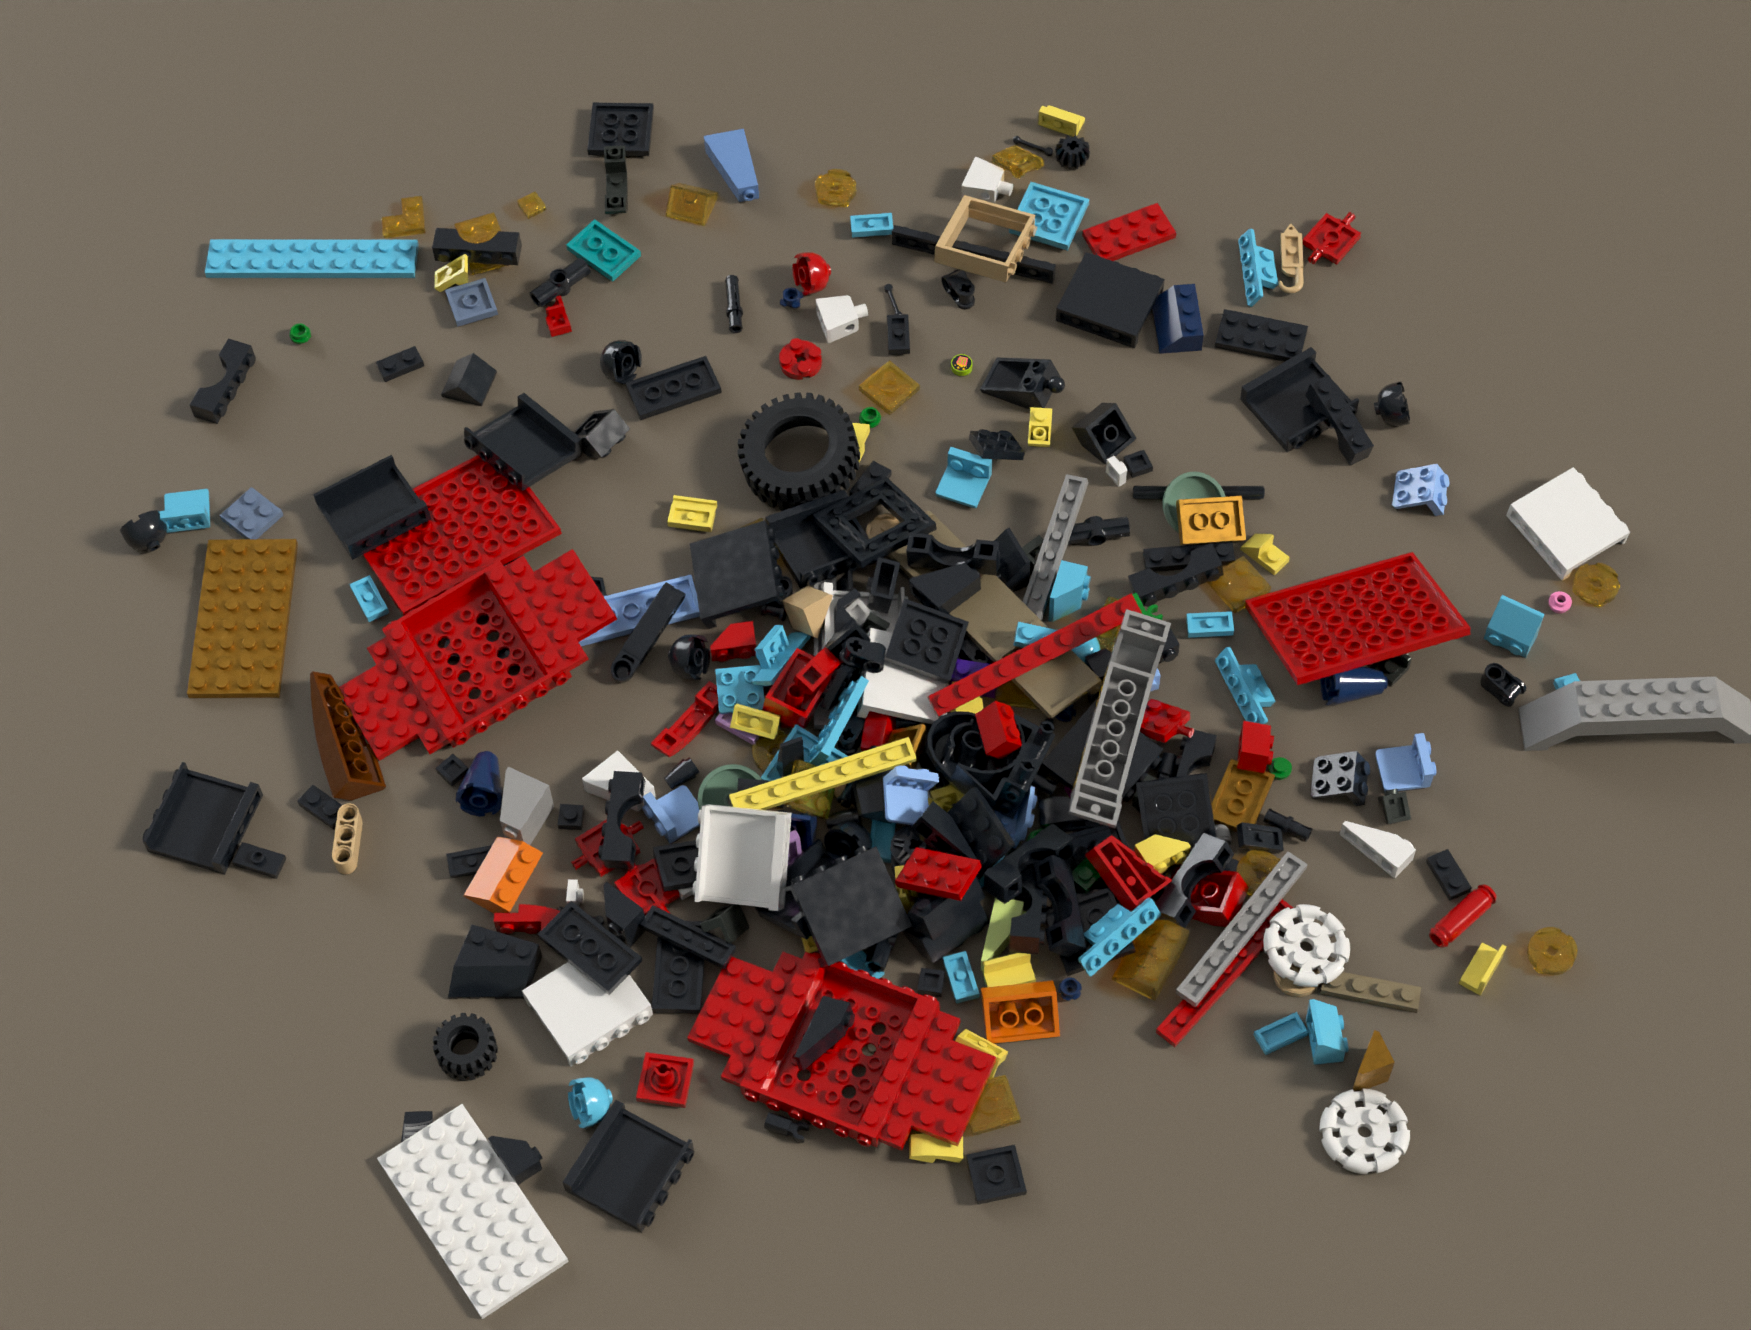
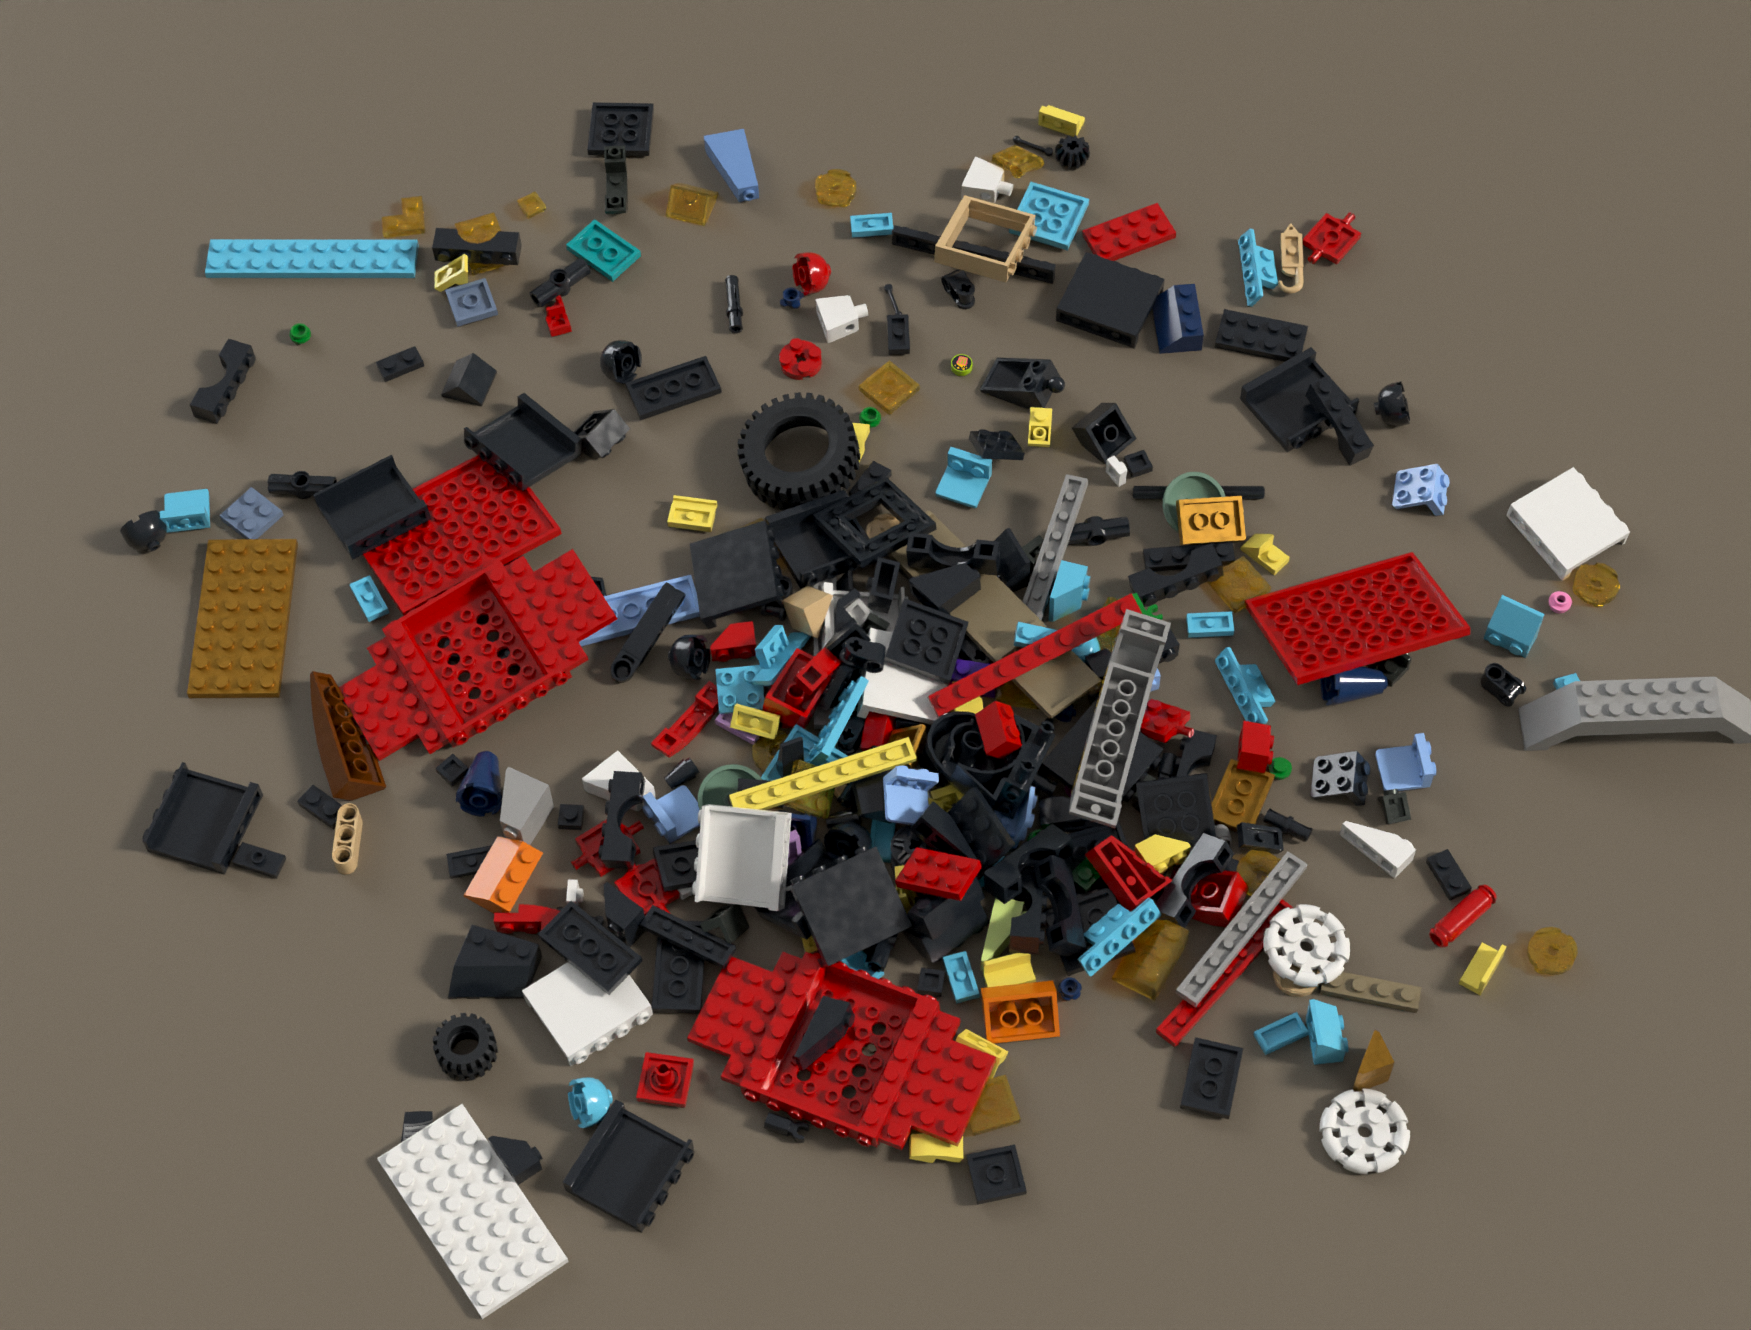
(298, 484): none -> black piece
(1211, 1078): none -> black plate

